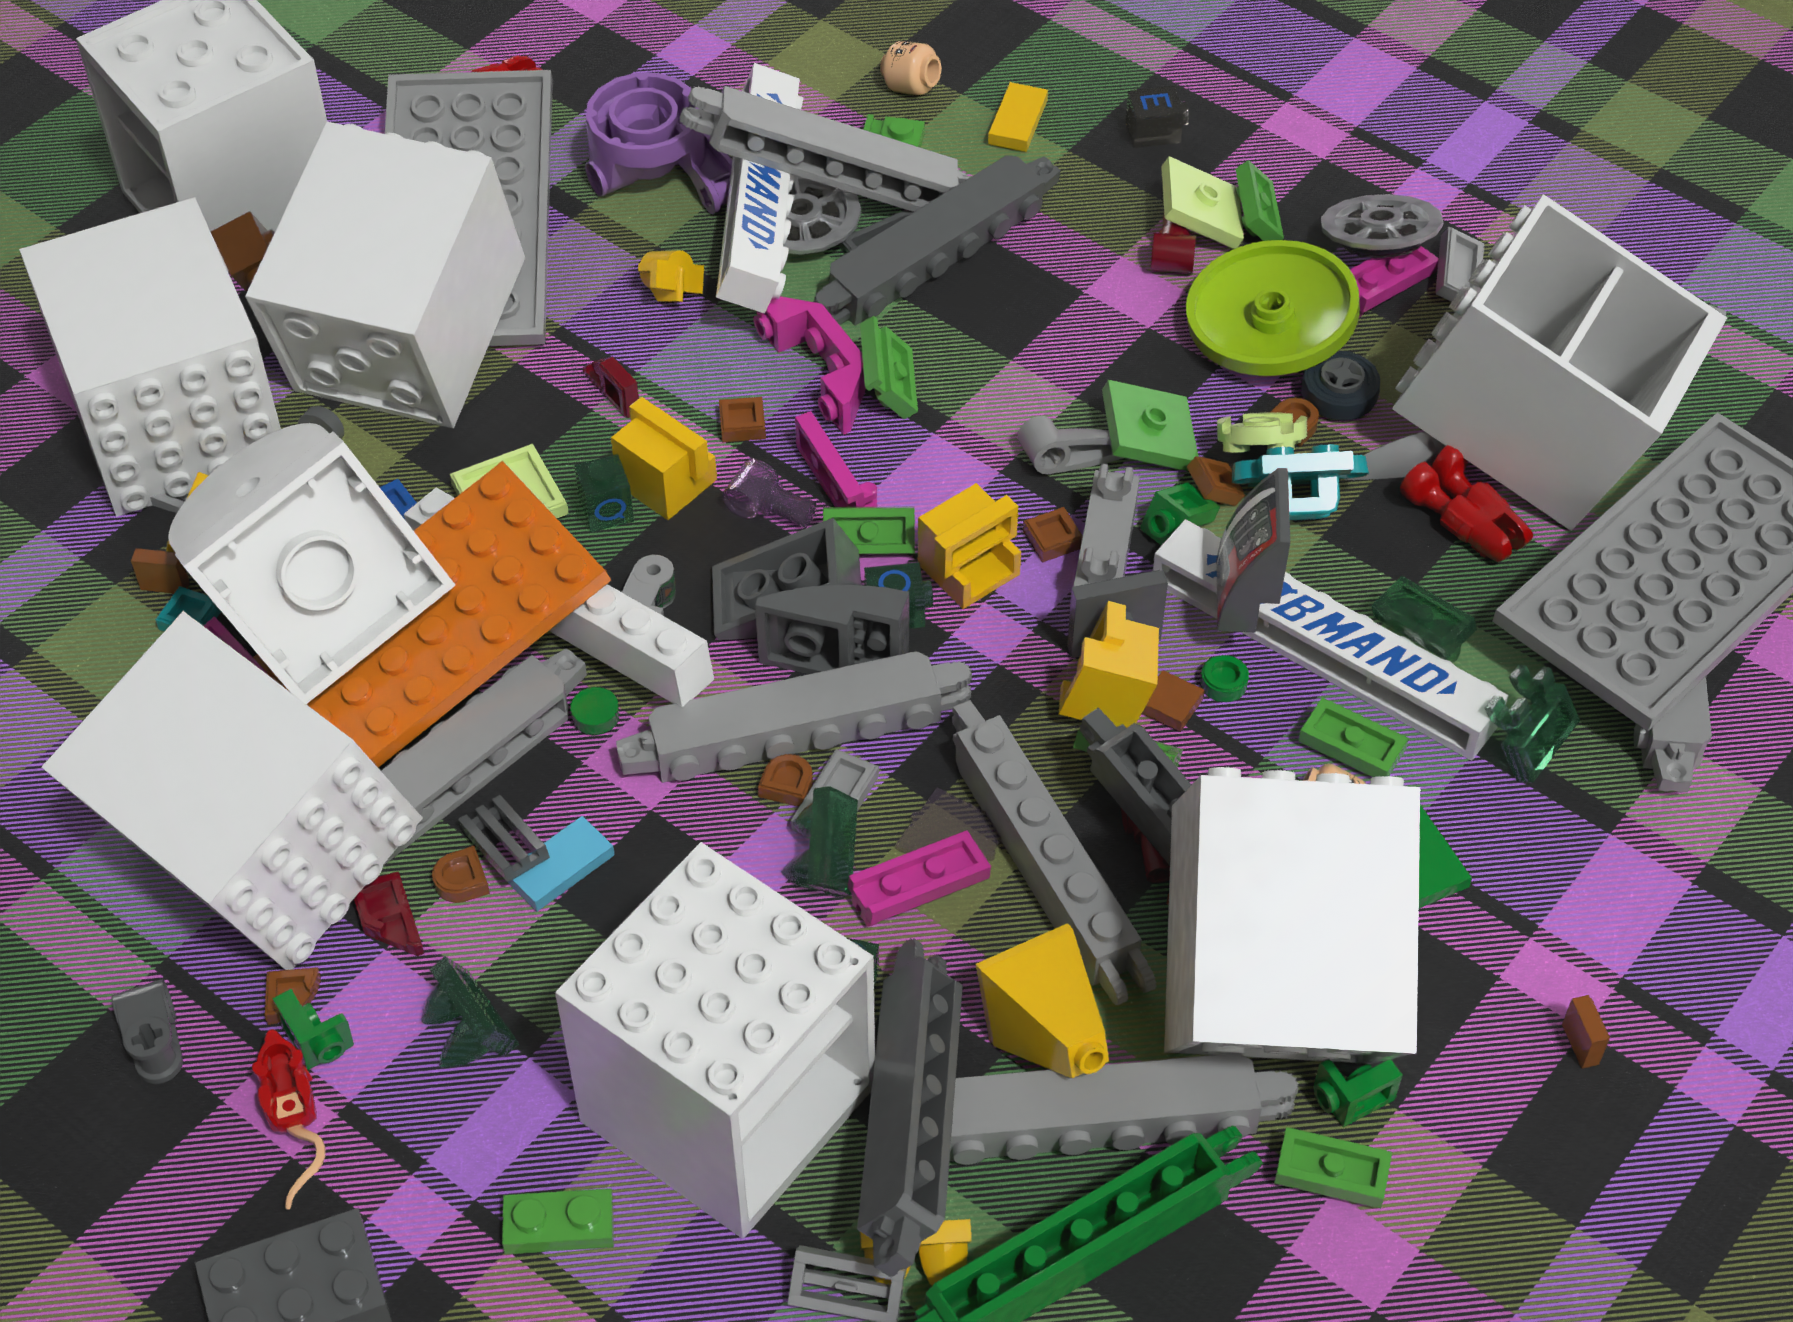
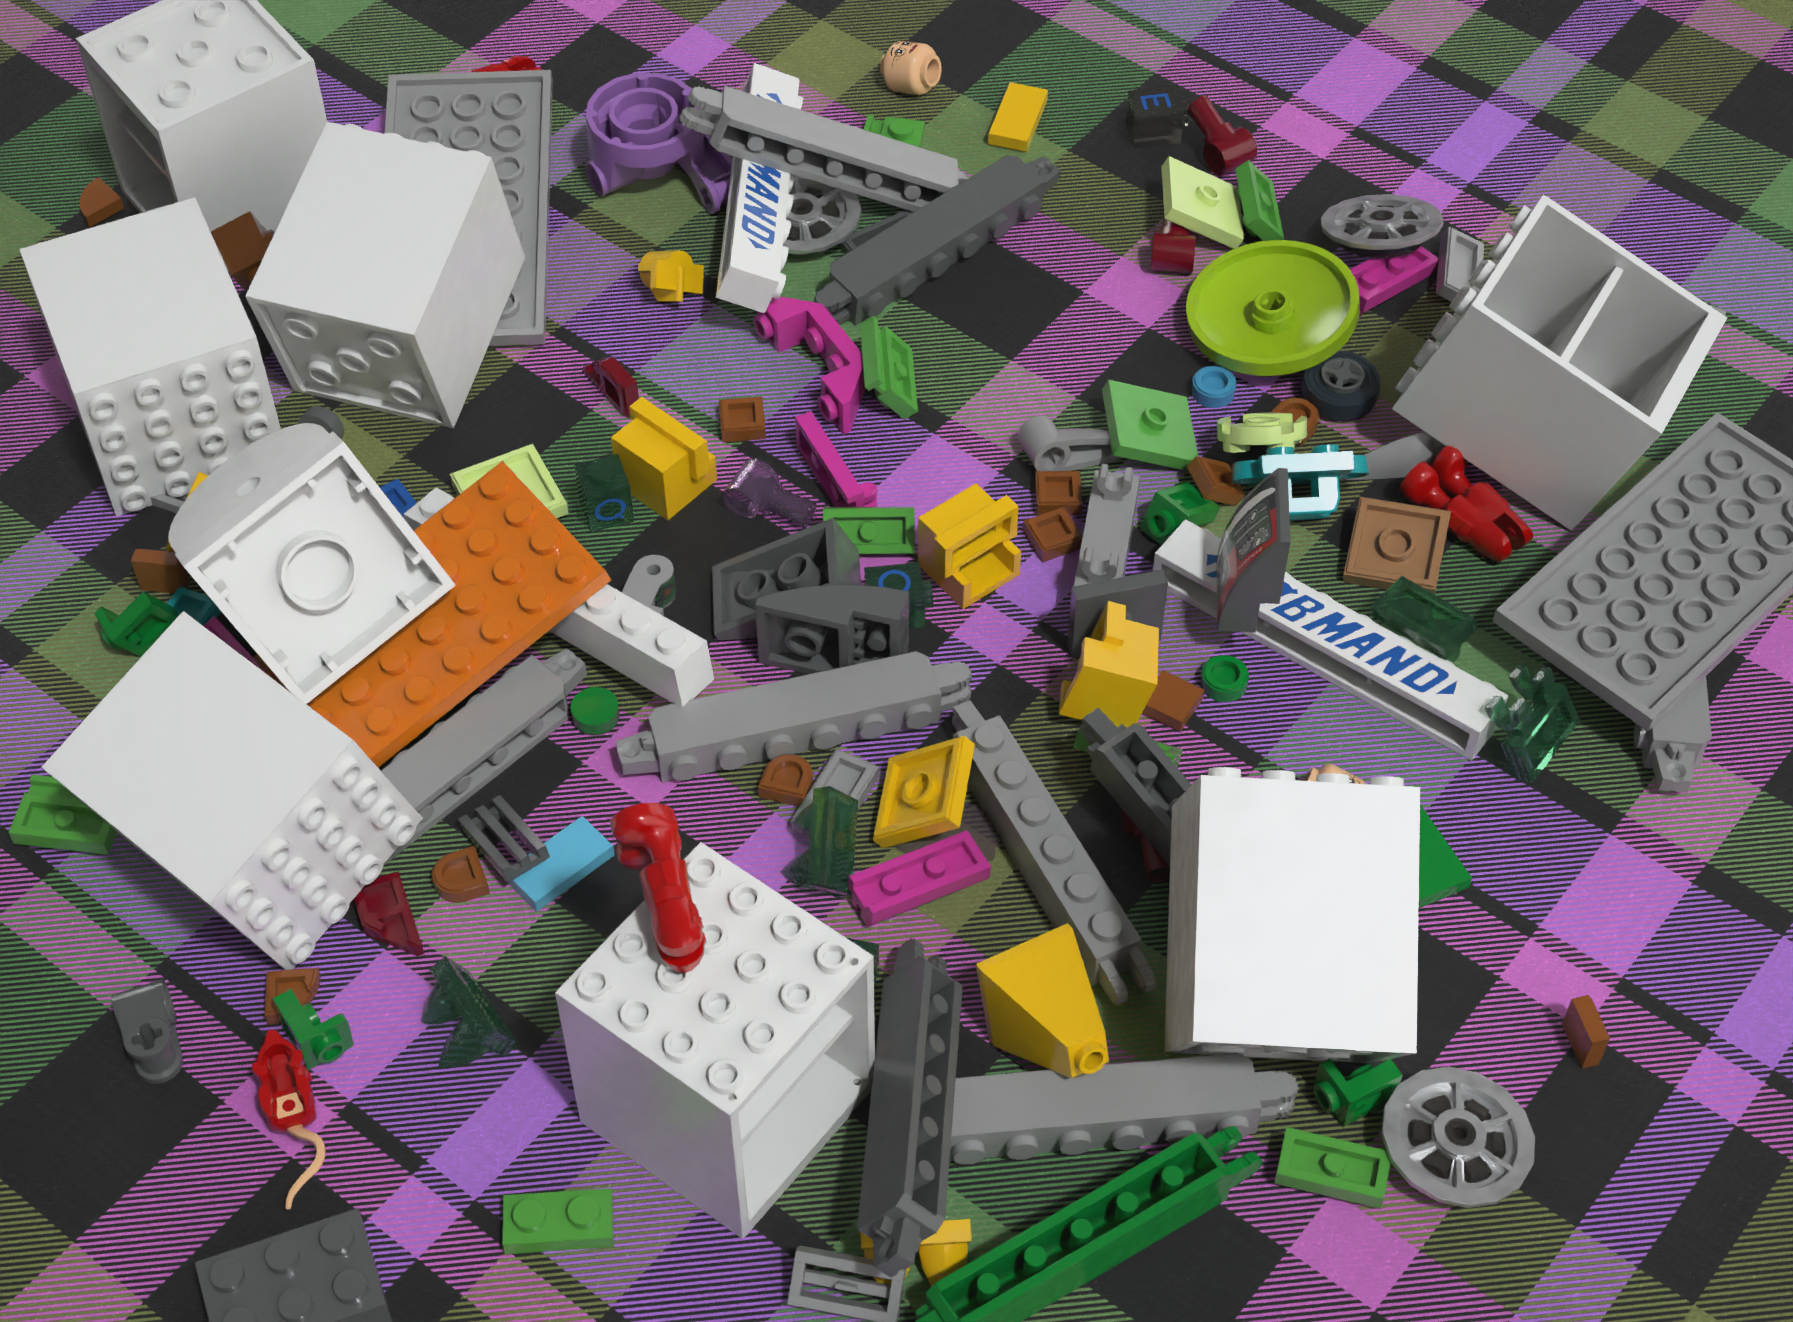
(59, 820): none -> bright green plate
(99, 202): none -> dark orange tile
(137, 625): none -> green bracket
(652, 844): none -> red piece
(924, 792): none -> yellow plate
(1058, 490): none -> dark orange tile
(1213, 387): none -> dark azure tile
(1224, 146): none -> dark red pin
(1353, 739): bright green plate -> none
(1396, 542): none -> medium nougat plate
(1458, 1137): none -> flat silver piece

